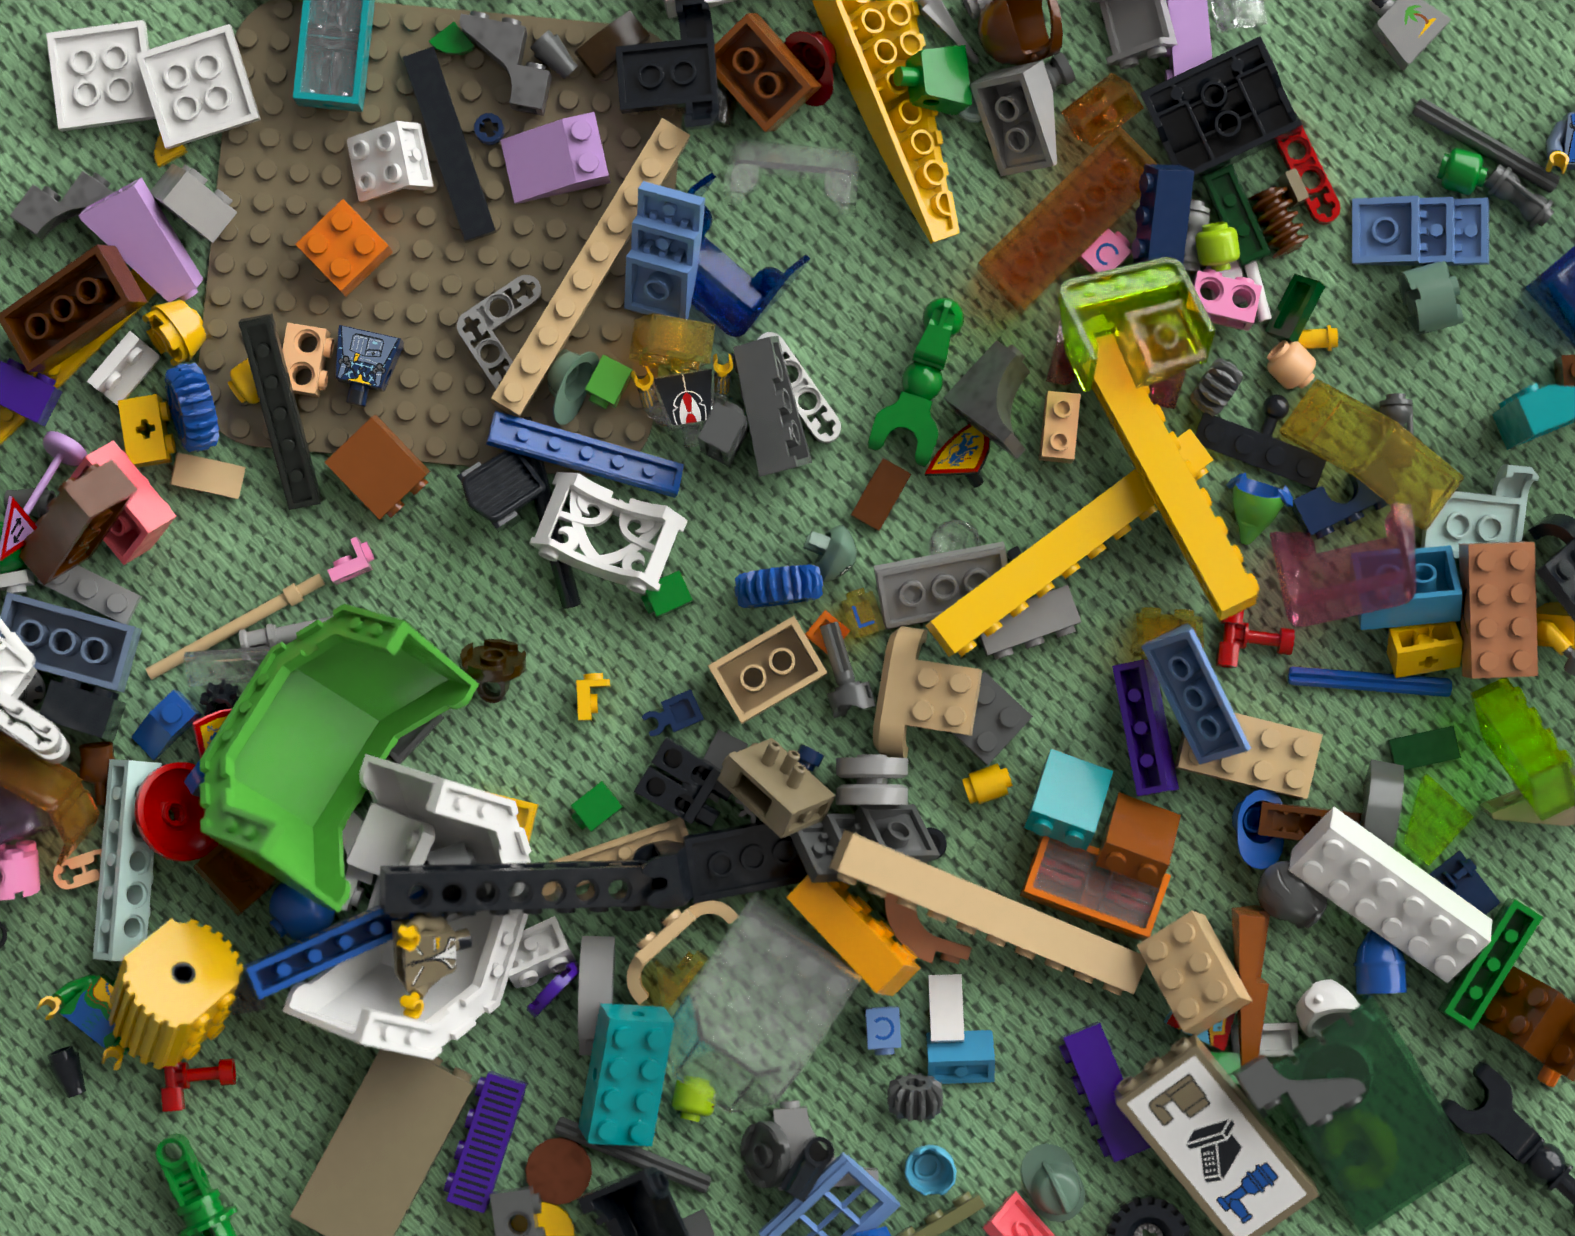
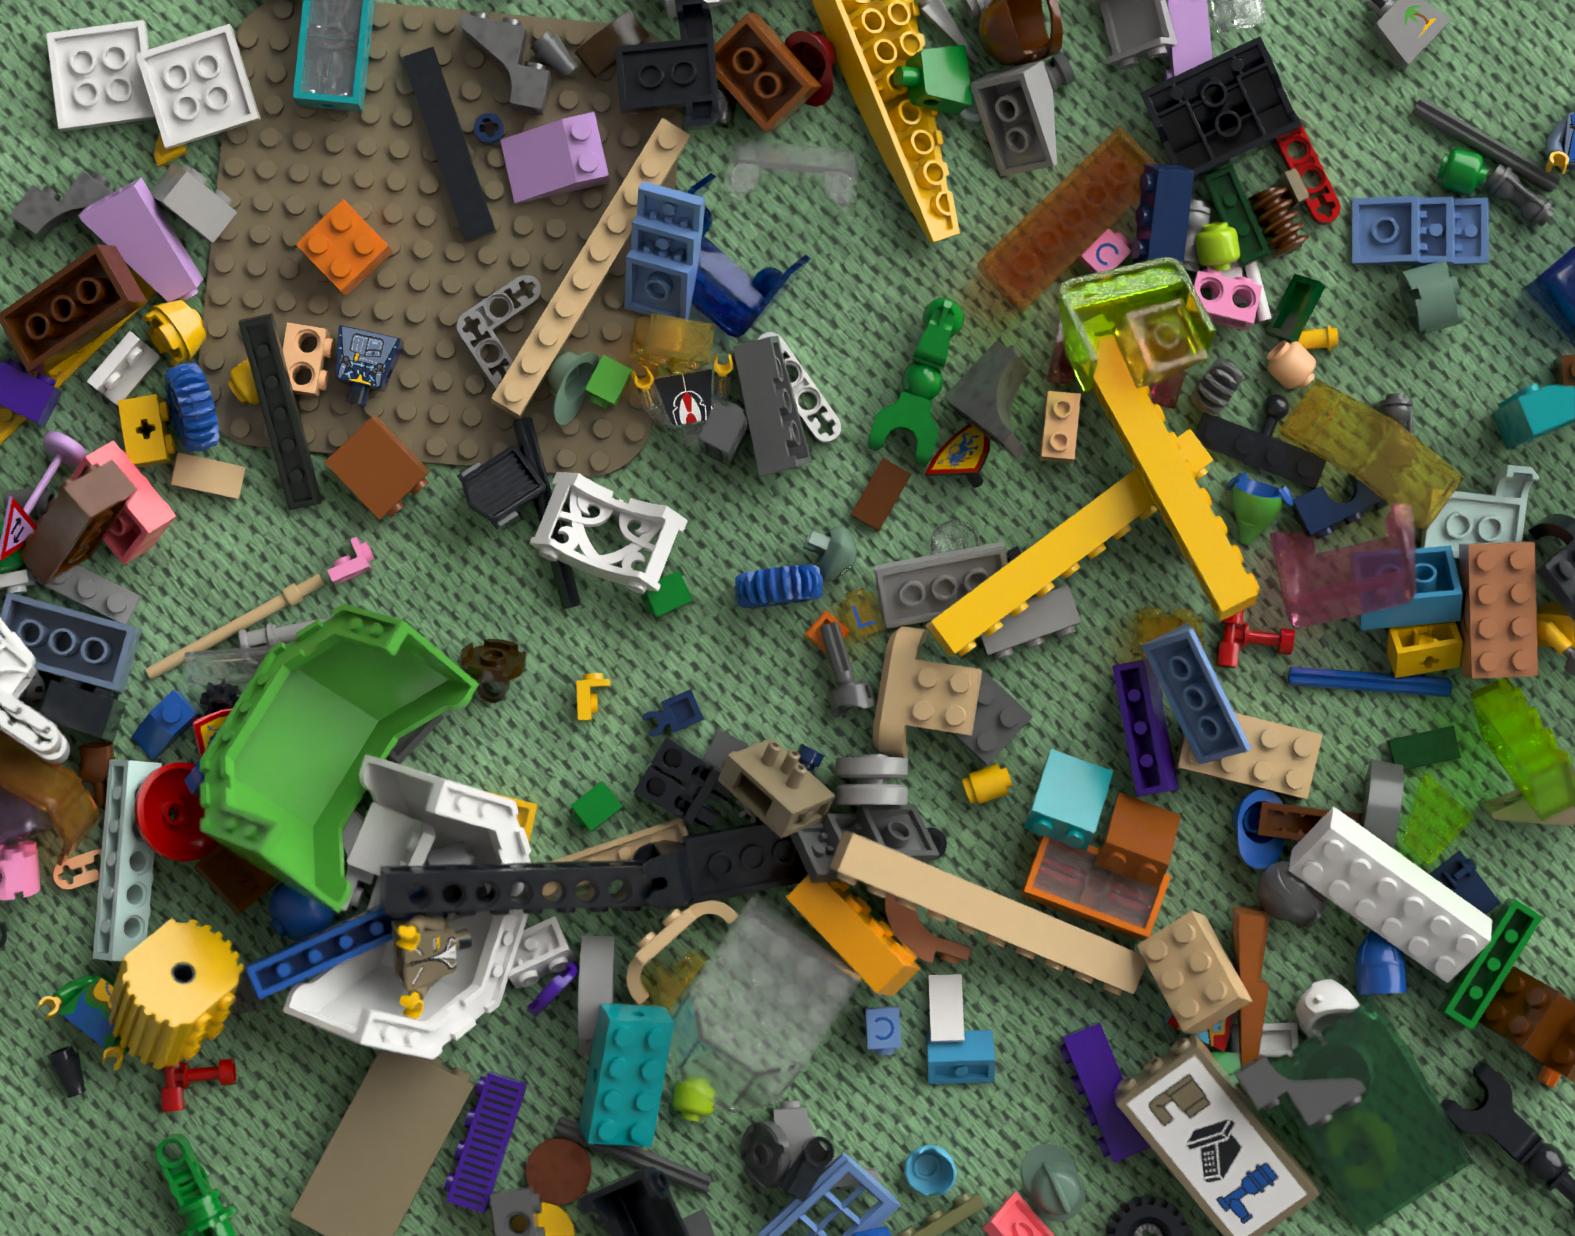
(389, 160): white bracket -> none
(452, 41): green tile -> none
(584, 454): tile -> none
(767, 669): tan brick -> none
(915, 1097): dark grey gear -> none
(1102, 110): clear orange brick -> none

